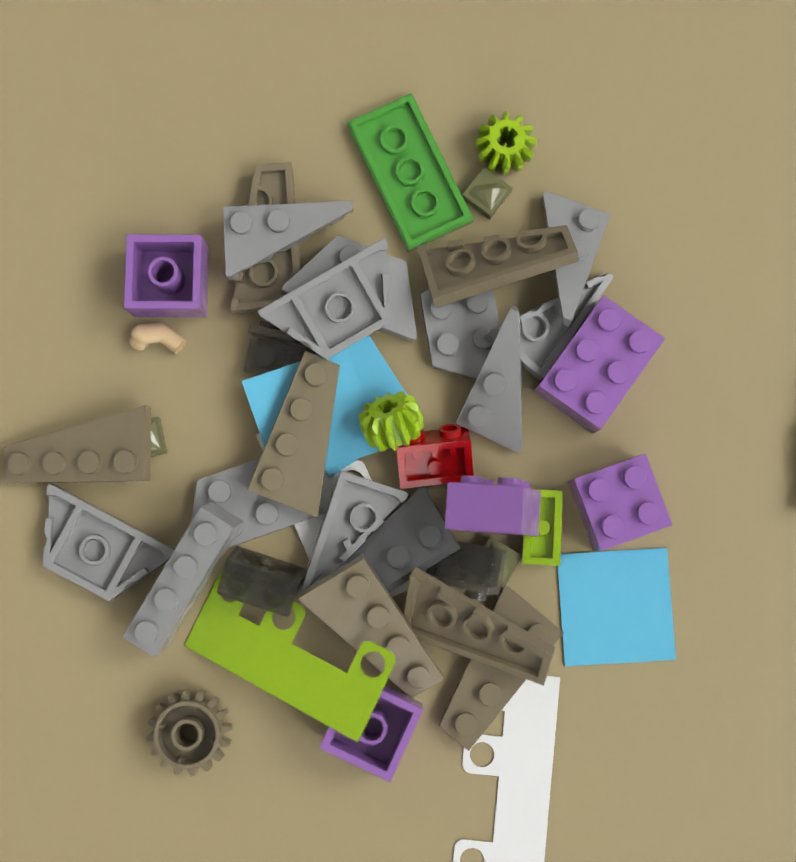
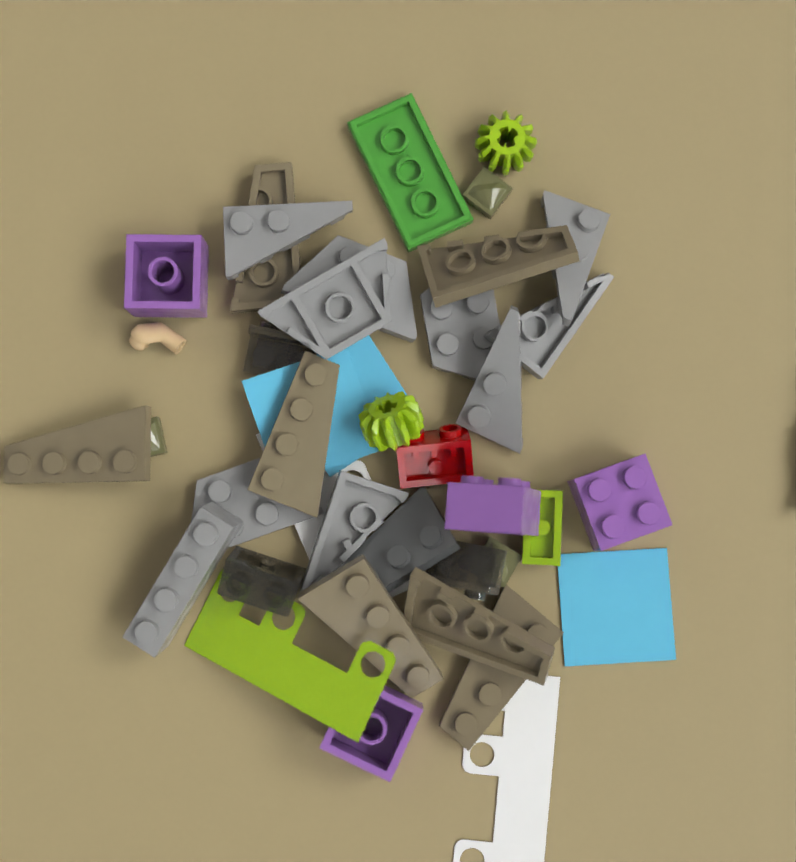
(97, 547): light grey wing -> none
(172, 744): dark tan gear -> none
(599, 365): medium lavender brick -> none

